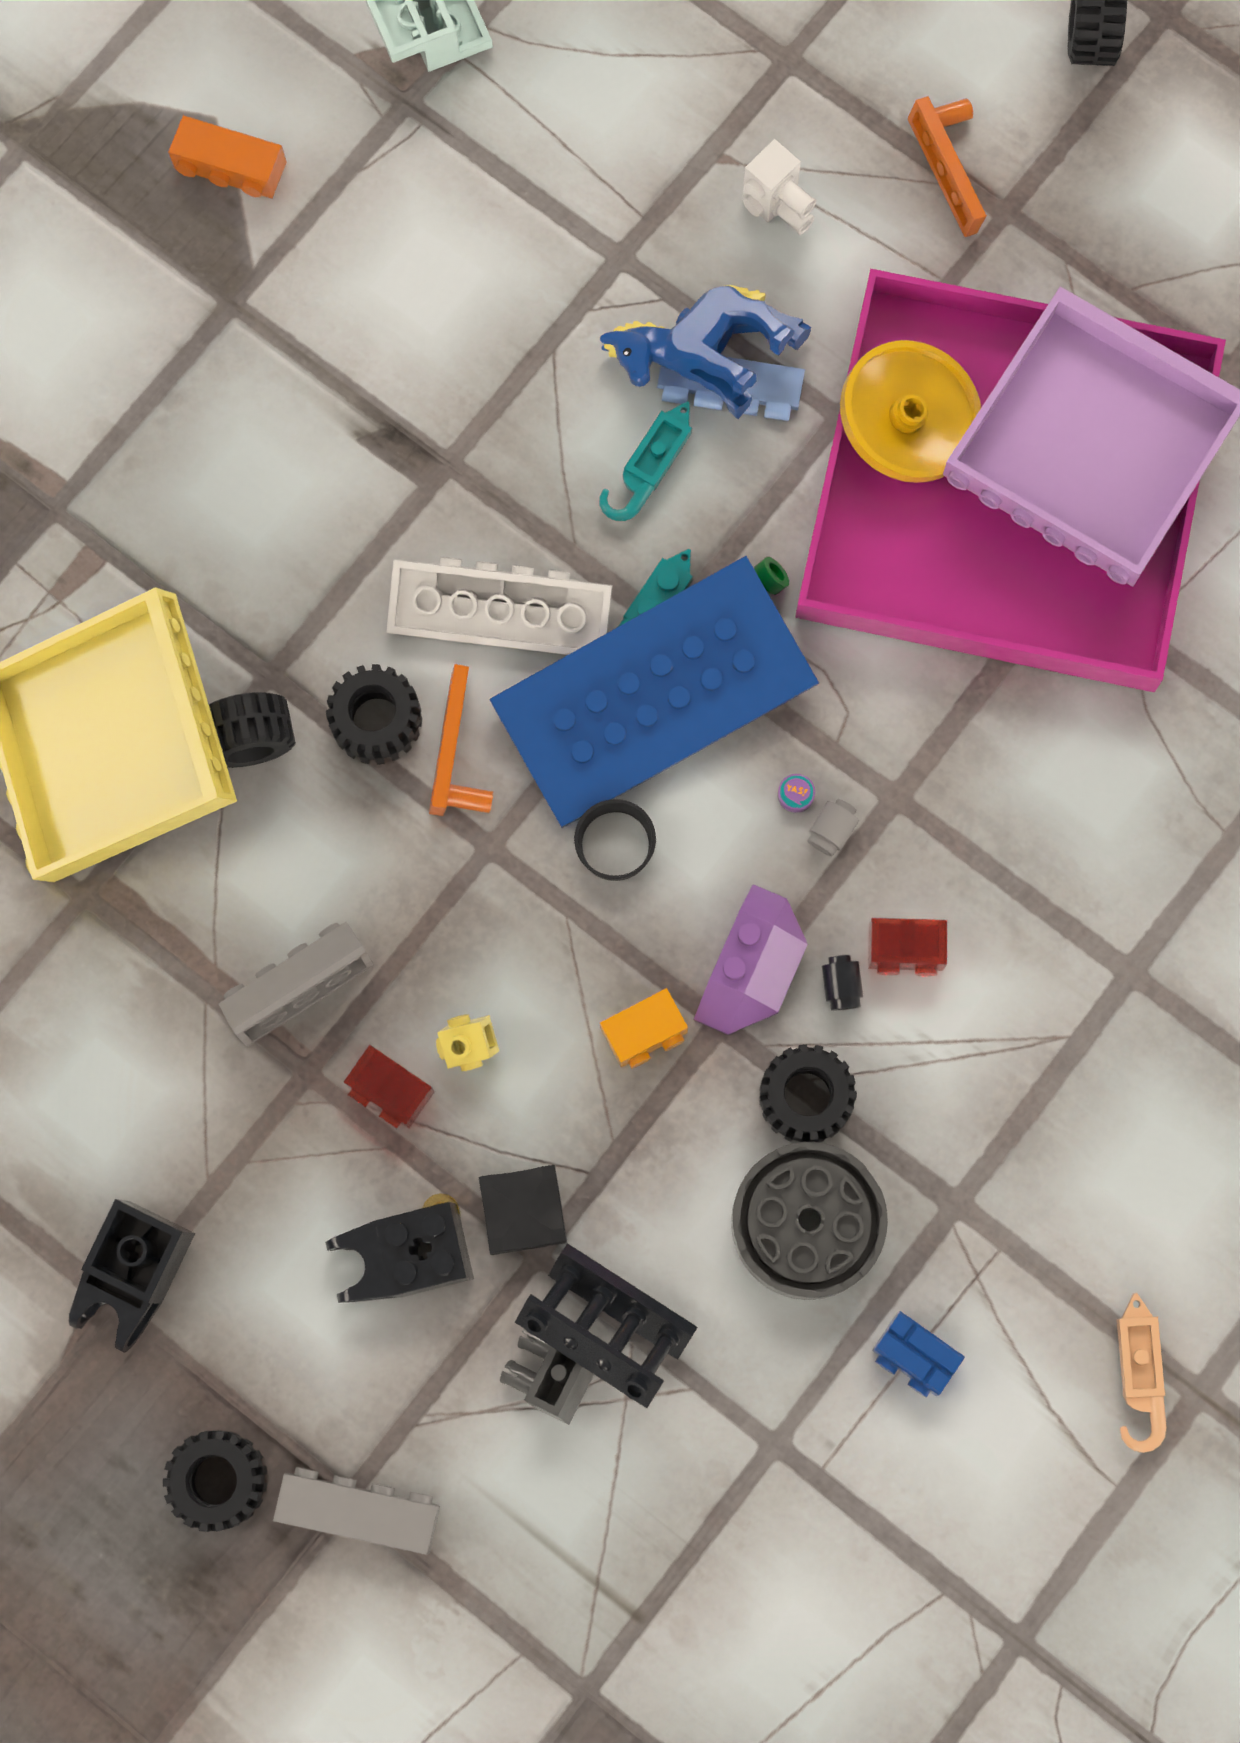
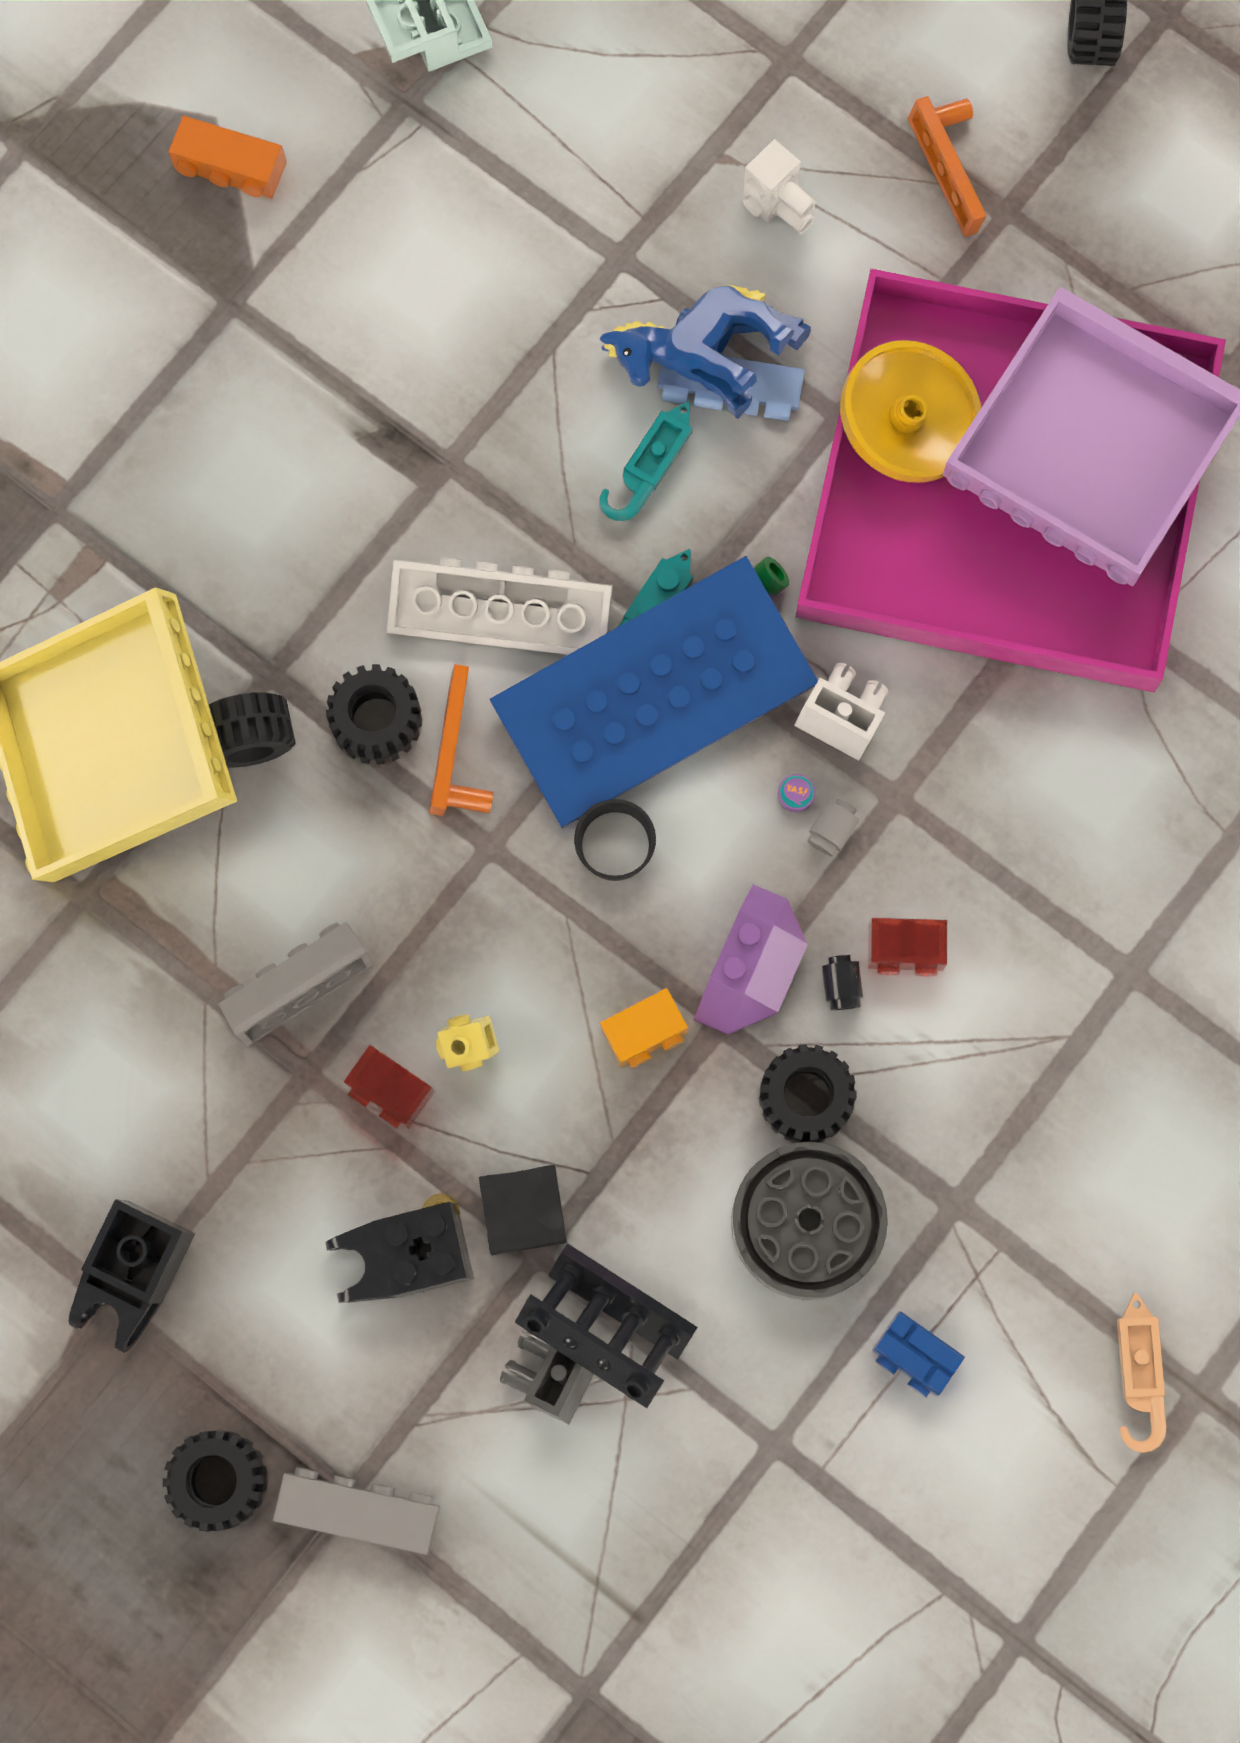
(840, 716): none -> white brick

